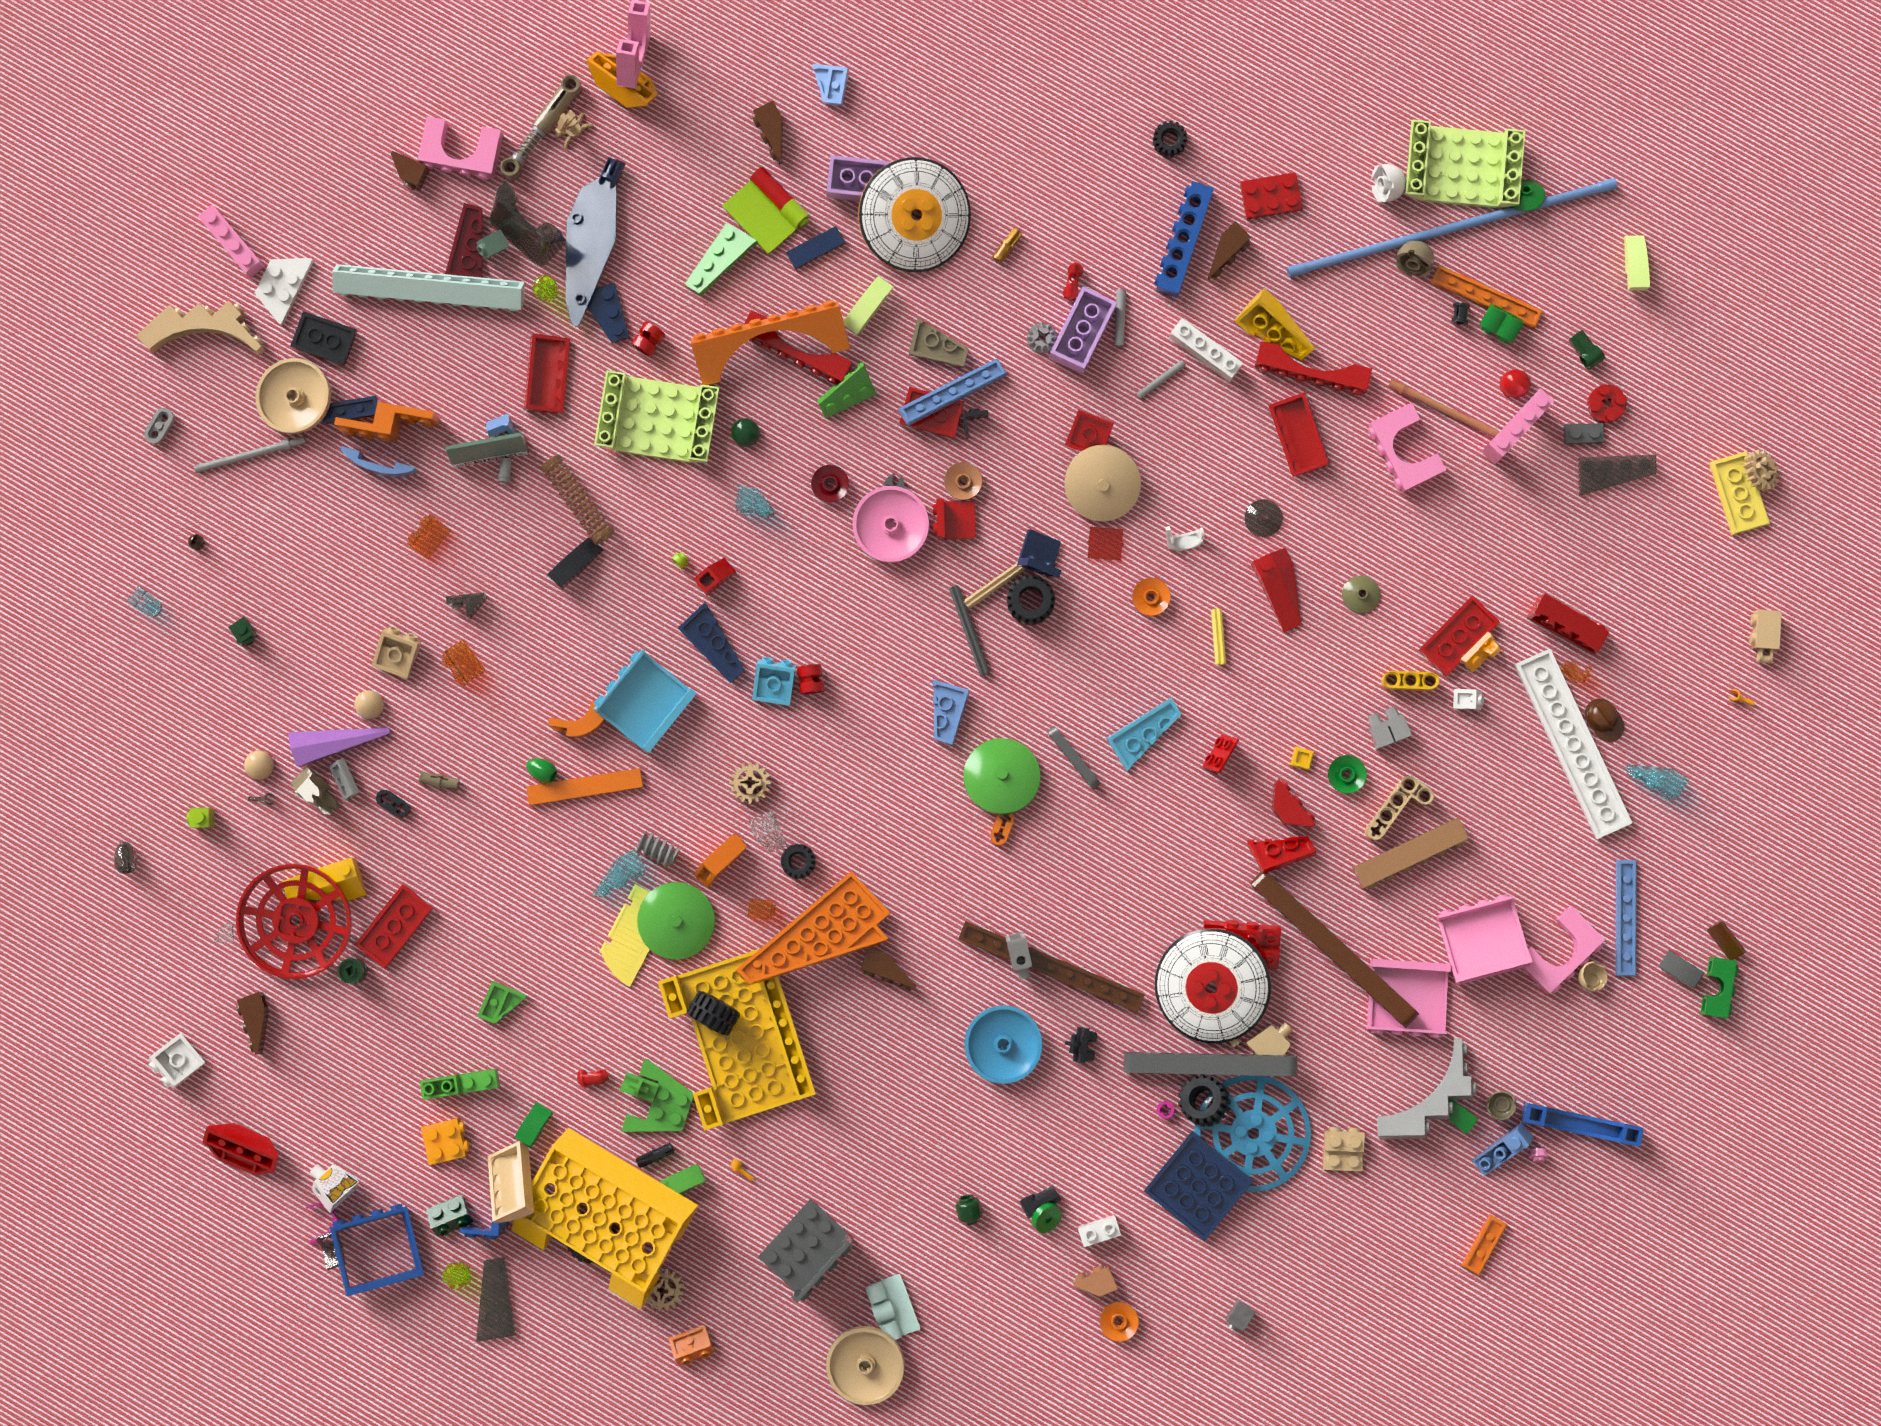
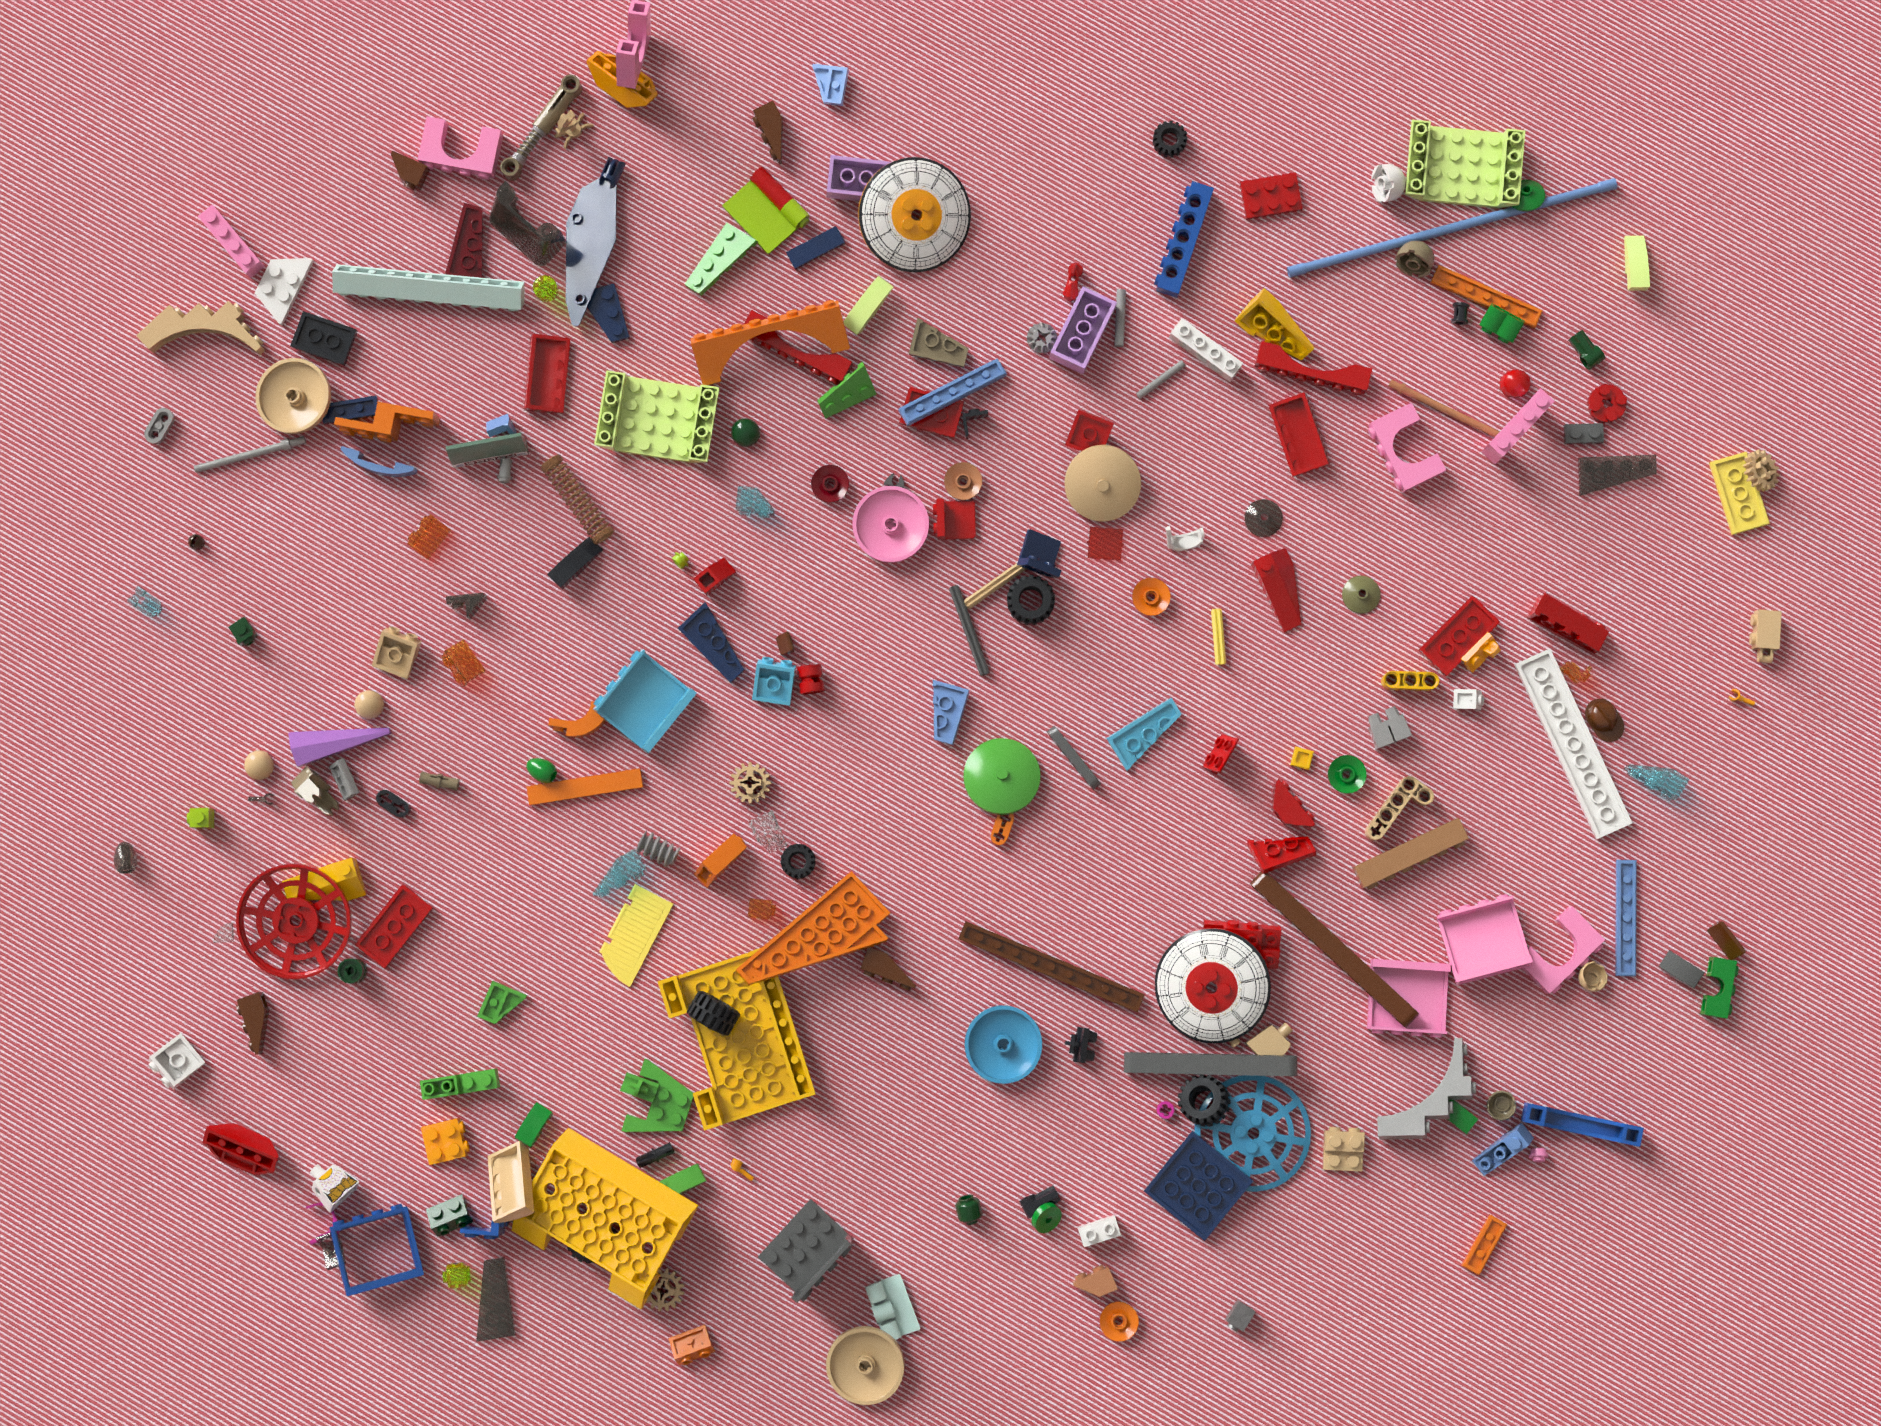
(492, 244): sand green brick -> none
(590, 1078): red arm -> none
(648, 338): red wheel -> none
(676, 920): bright green dish -> none
(785, 643): none -> reddish brown slope
(1007, 245): pearl gold axle -> none
(1017, 947): light grey torso -> none
(1230, 243): reddish brown slope -> none

